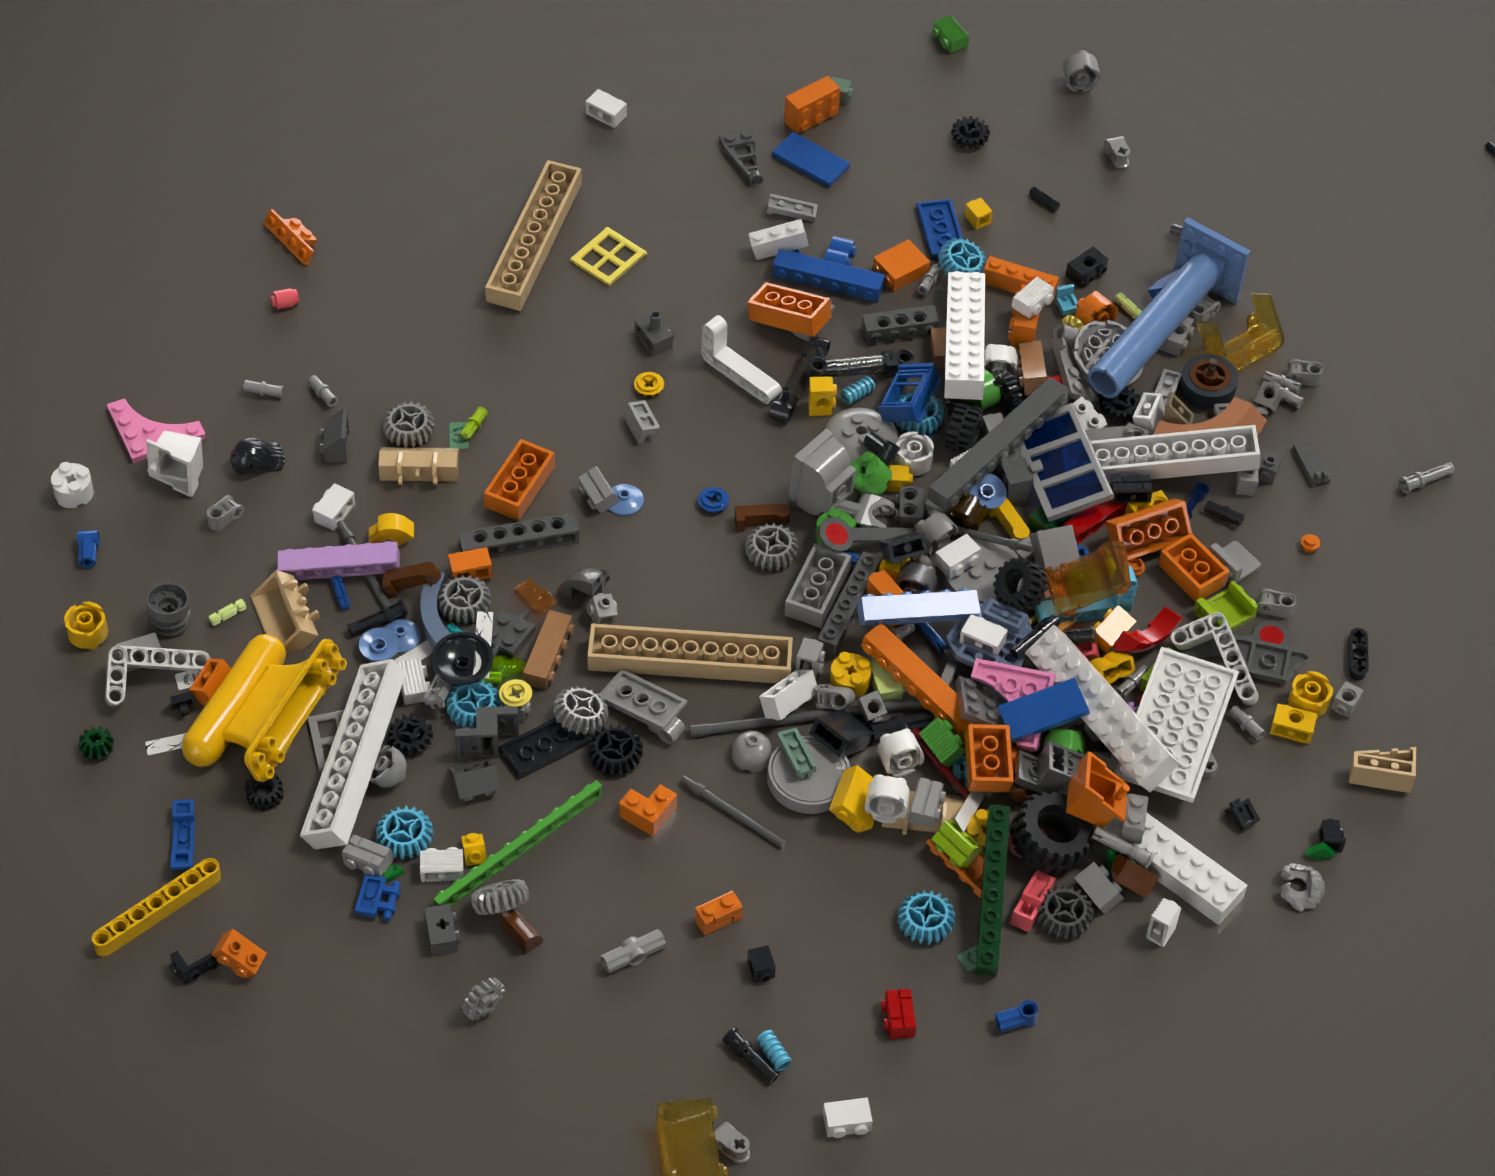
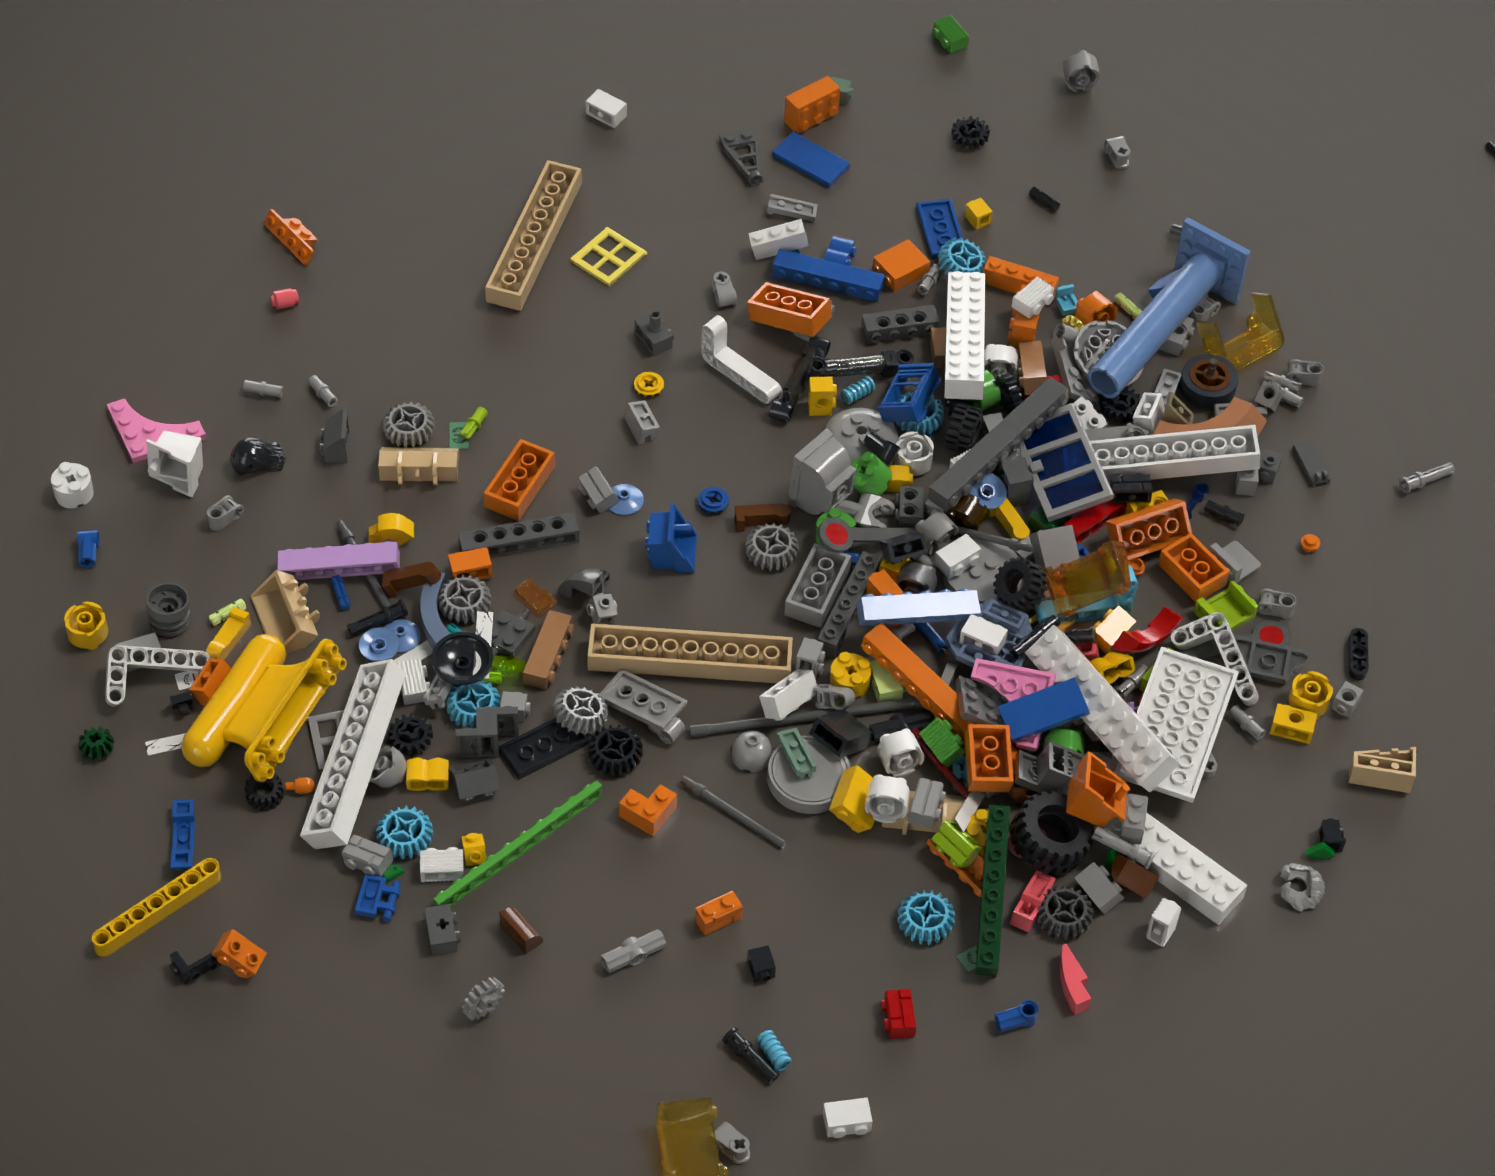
(229, 634): none -> yellow leg
(301, 785): none -> orange cylinder
(333, 506): white brick -> none
(427, 774): none -> yellow brick
(500, 897): light grey gear -> none
(519, 687): light yellow gear -> none
(671, 541): none -> blue piece
(723, 290): none -> light grey piece
(873, 697): light grey brick -> none
(1073, 982): none -> coral slope
(1086, 267): black brick -> none
(1243, 813): black bracket -> none

